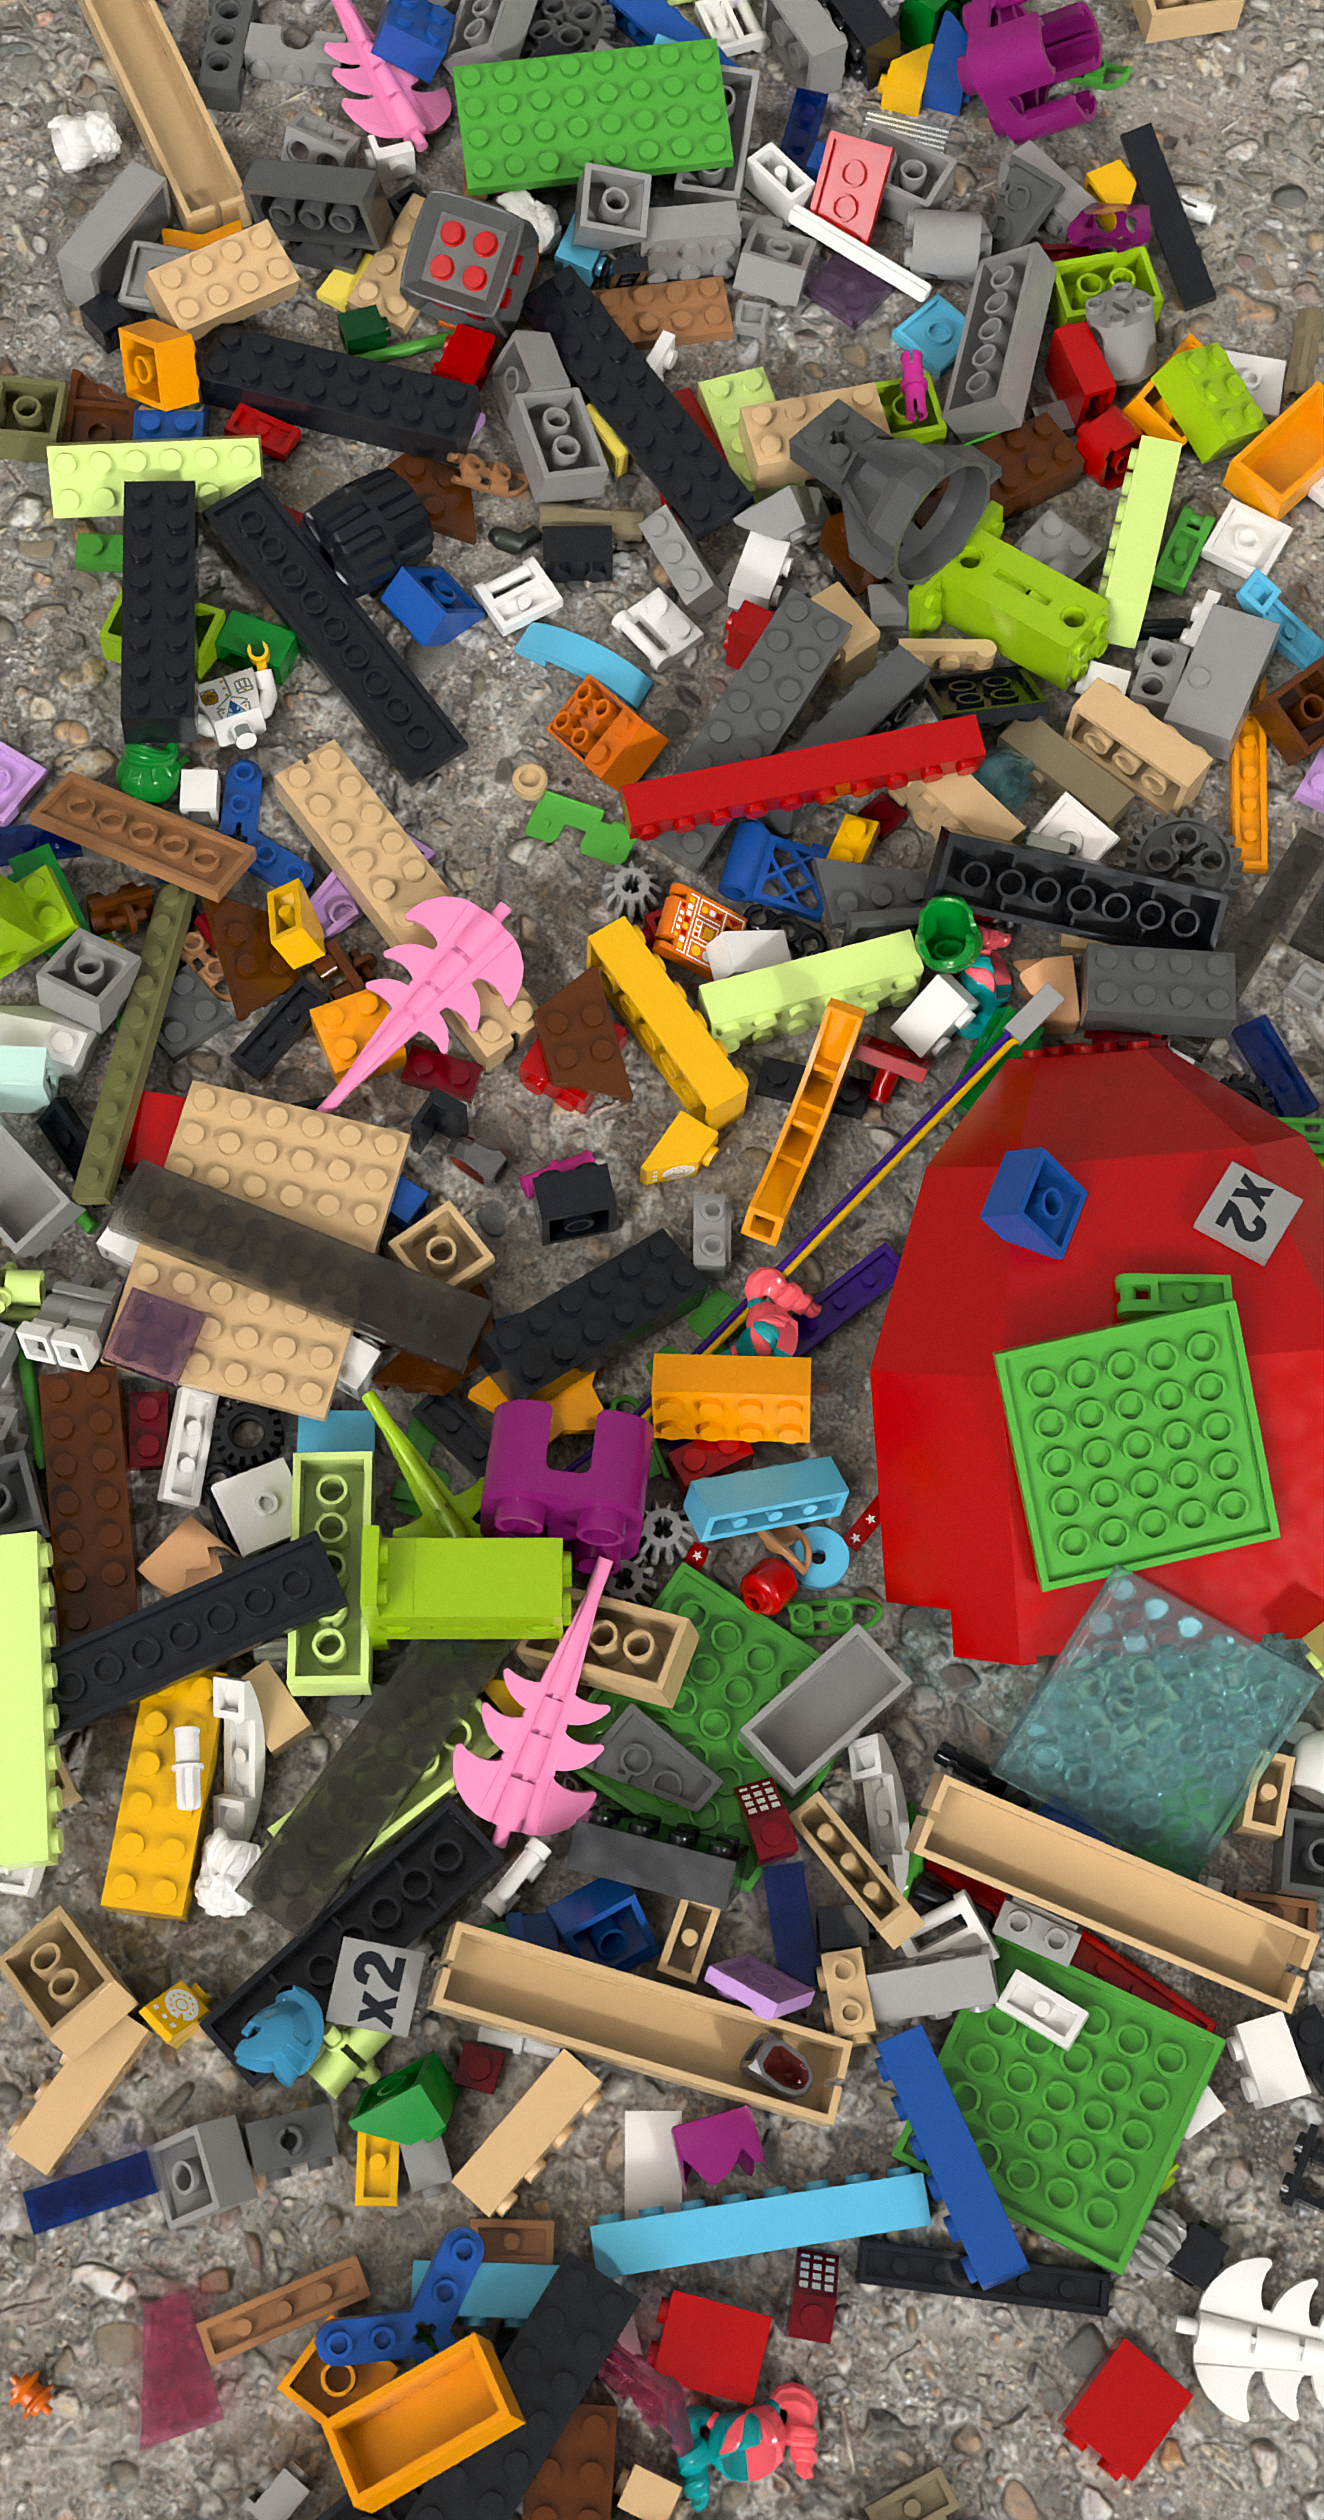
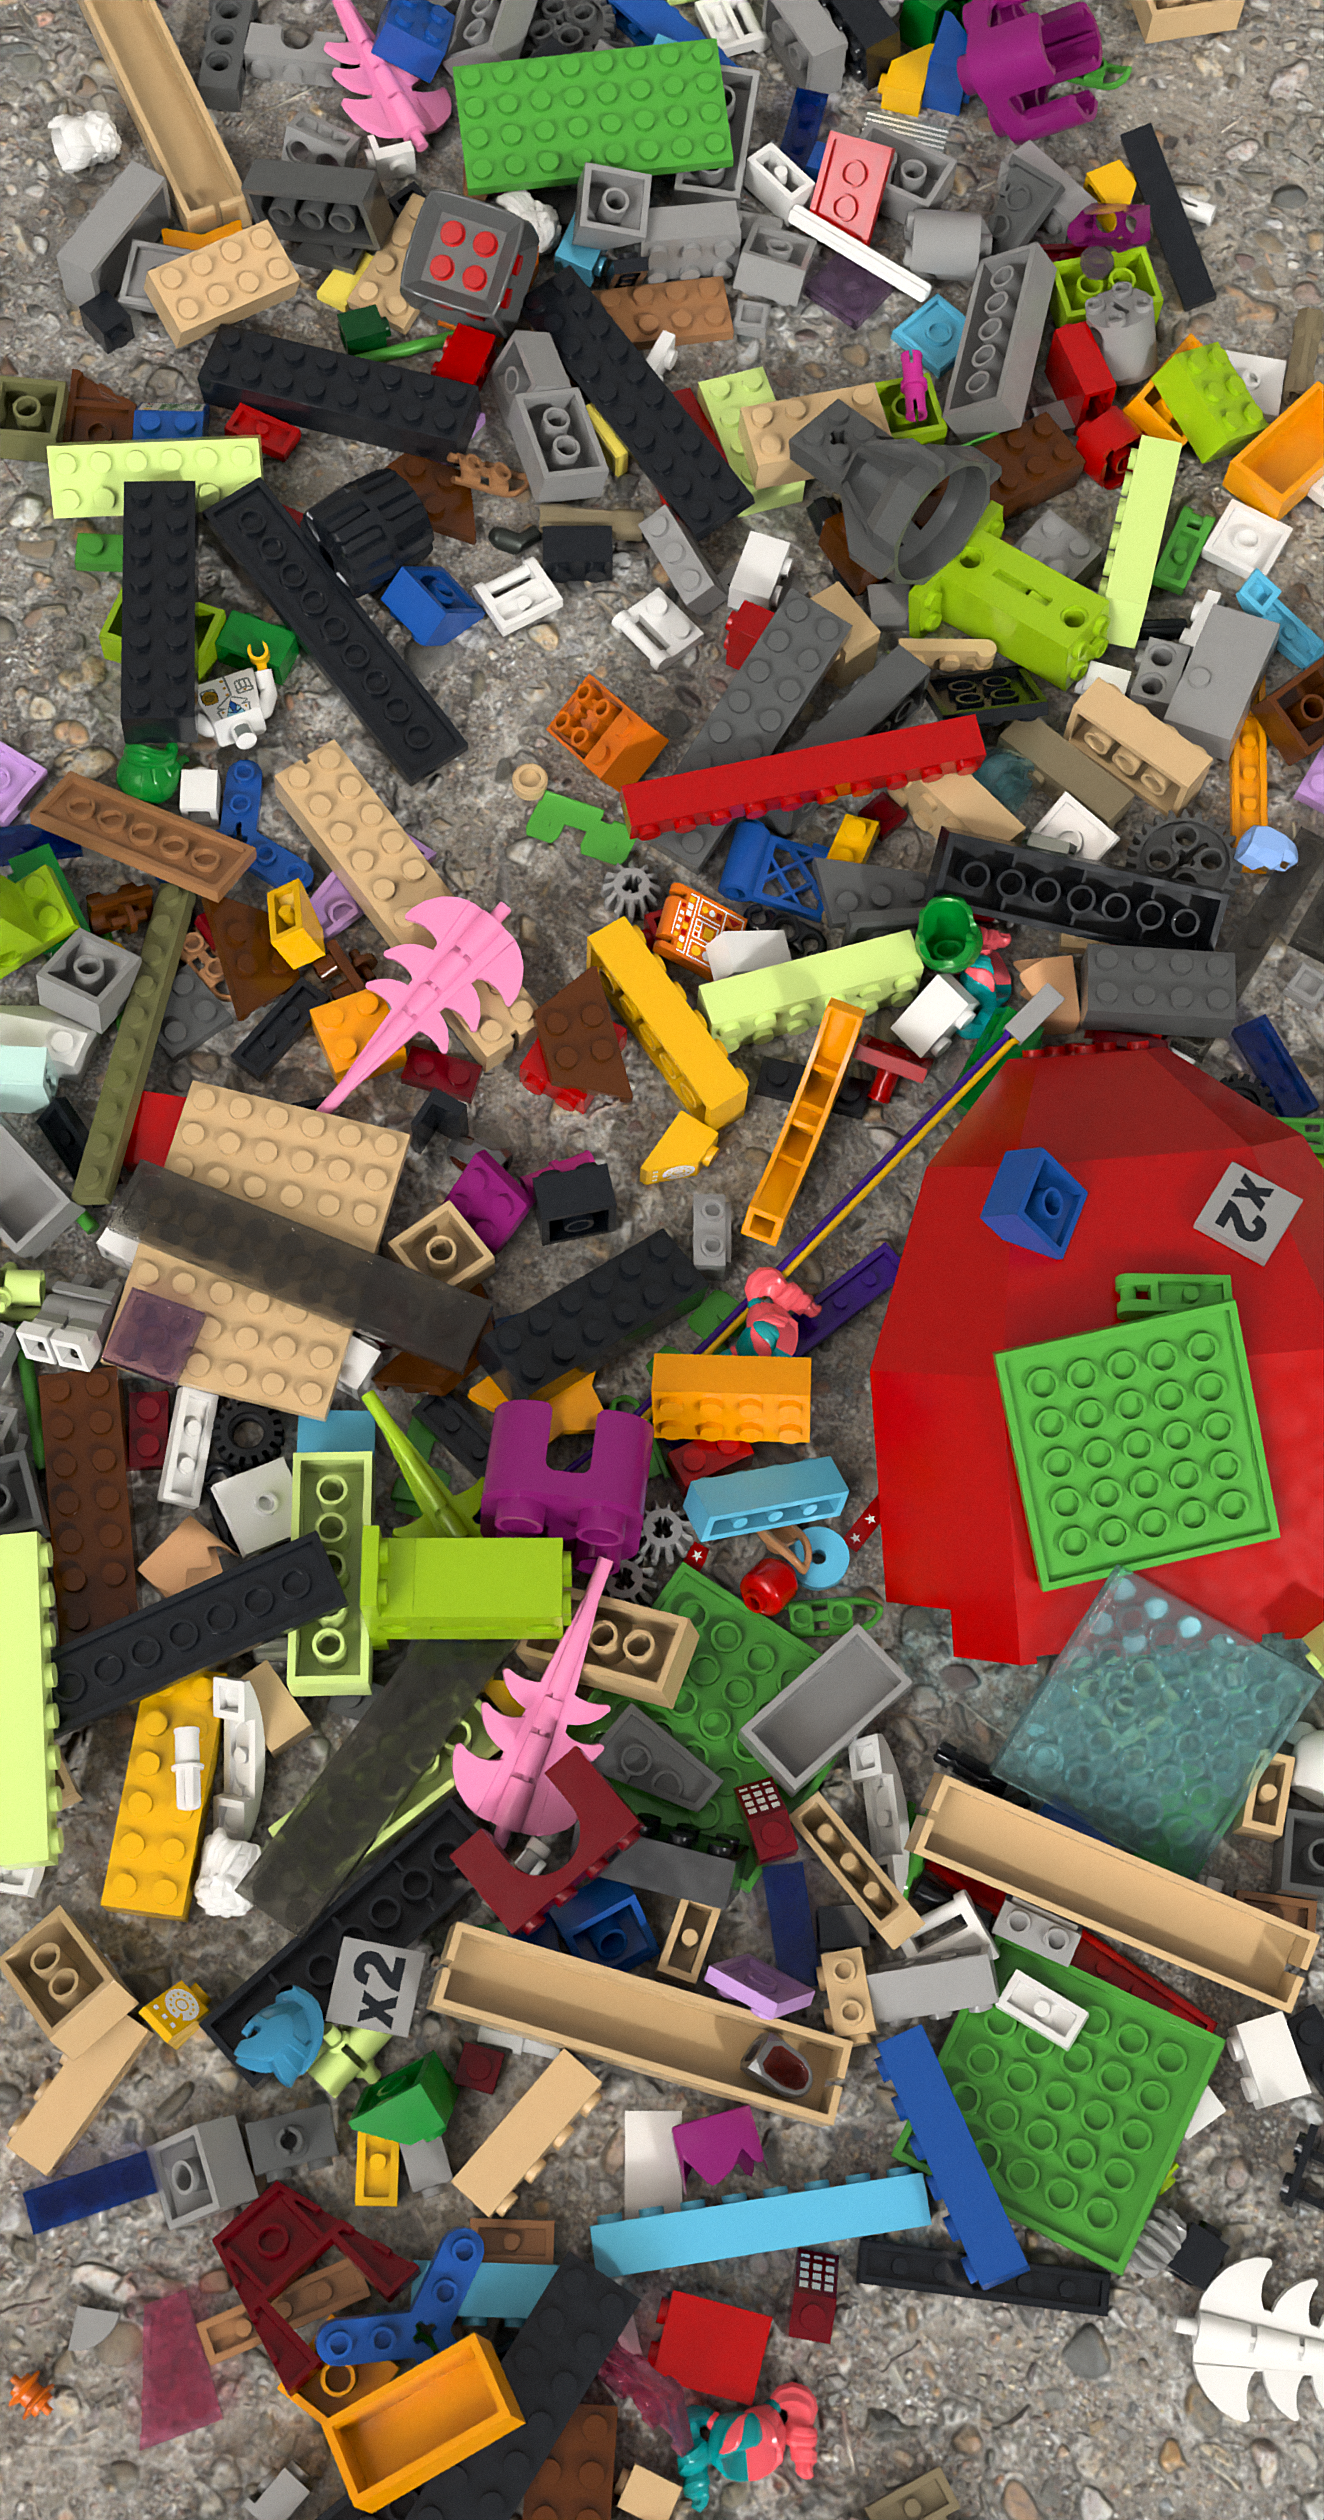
(91, 2327): none -> light grey tile
(159, 365): light orange brick -> none
(278, 2243): none -> dark red wing
(408, 1204): blue brick -> none
(490, 1201): none -> magenta plate
(583, 656): medium azure slope -> none
(605, 1826): none -> dark red arch
(788, 515): light grey slope -> none
(1096, 262): none -> plate
(1124, 2410): red brick -> none
(1266, 849): none -> light blue rock

